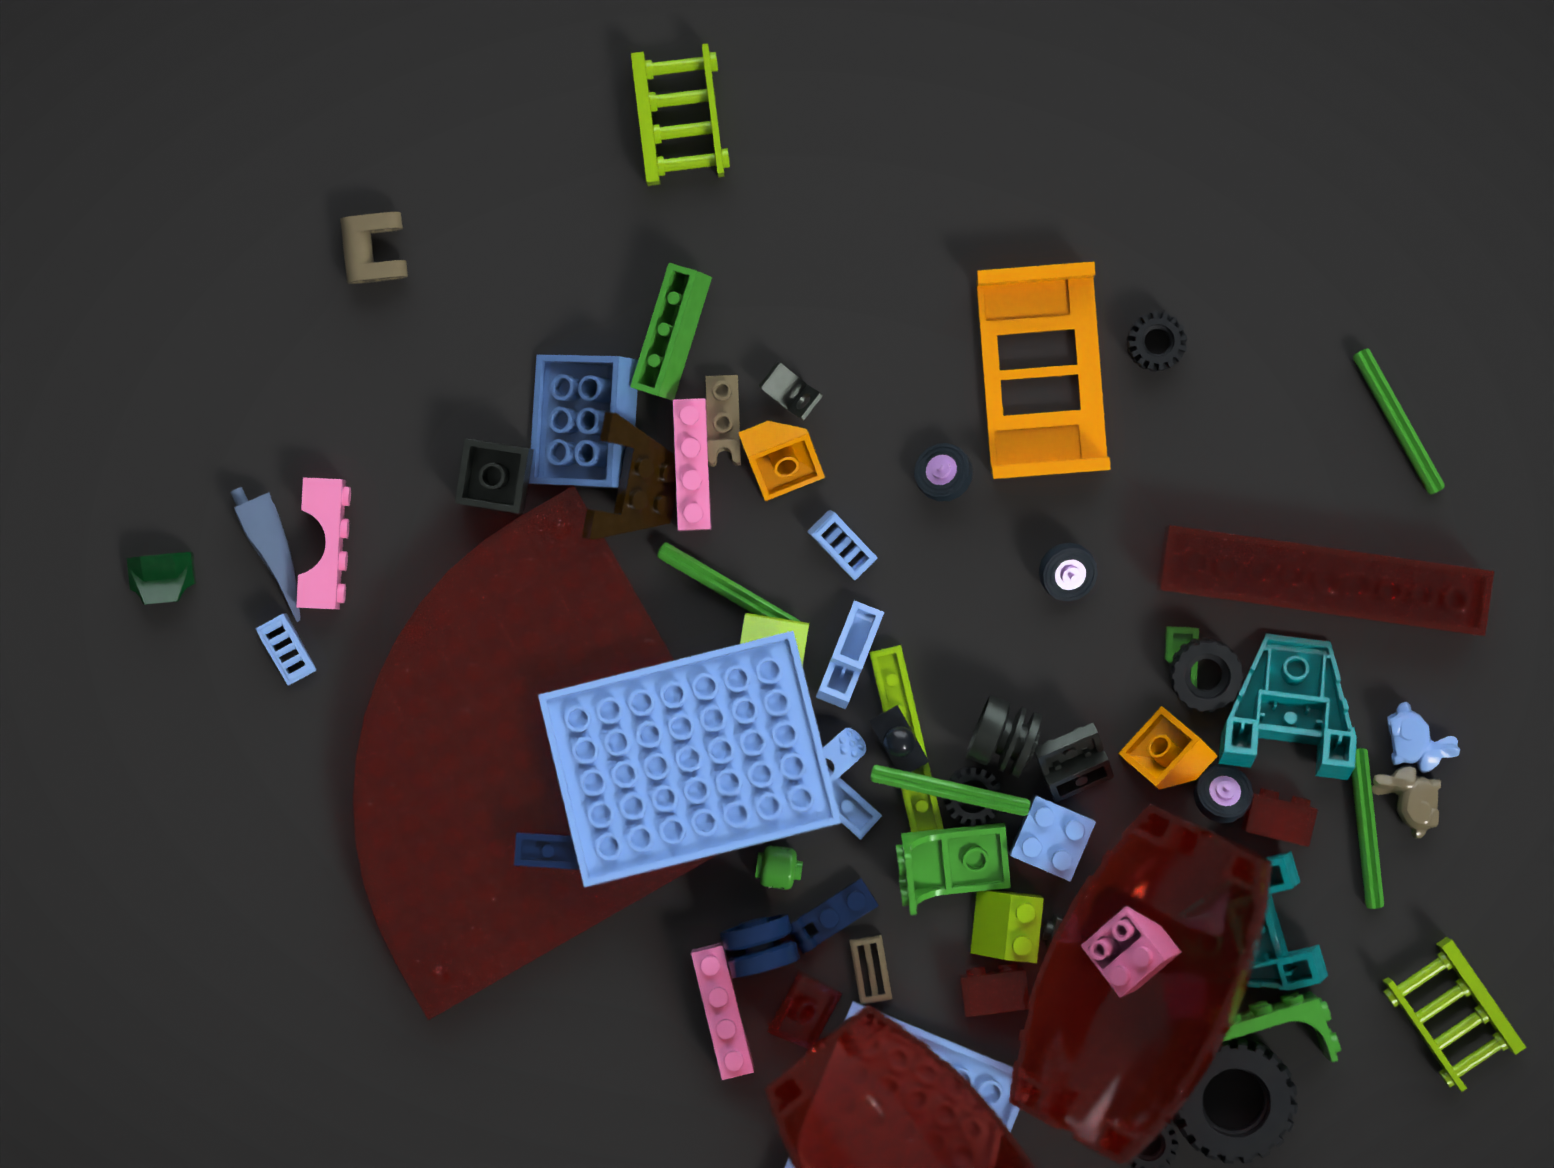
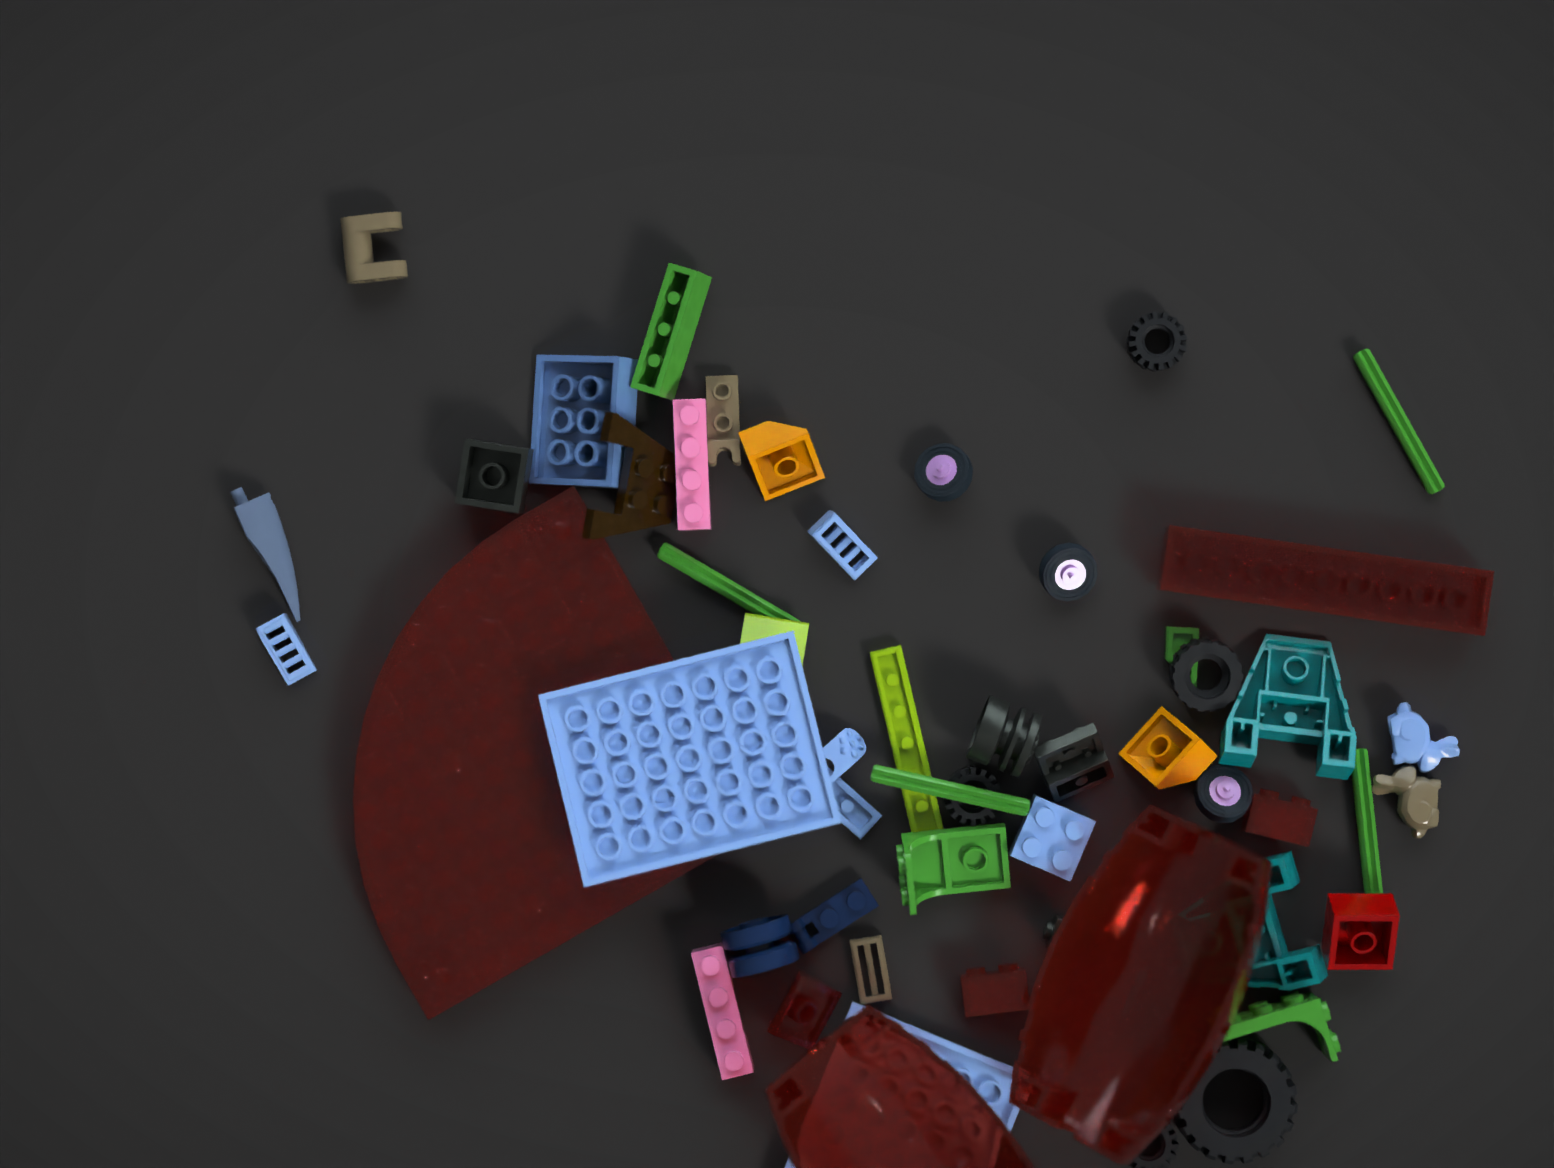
(161, 576): dark green slope -> none
(322, 584): bright pink arch -> none
(545, 851): dark blue plate -> none
(650, 102): lime fence -> none
(778, 867): bright green head -> none
(790, 390): pearl dark grey bracket -> none
(850, 654): light blue slope -> none
(899, 740): black tile -> none
(1007, 925): lime slope -> none
(1033, 302): light orange piece -> none
(1130, 950): bright pink slope -> none
(1360, 931): none -> red brick
(1466, 985): lime fence -> none

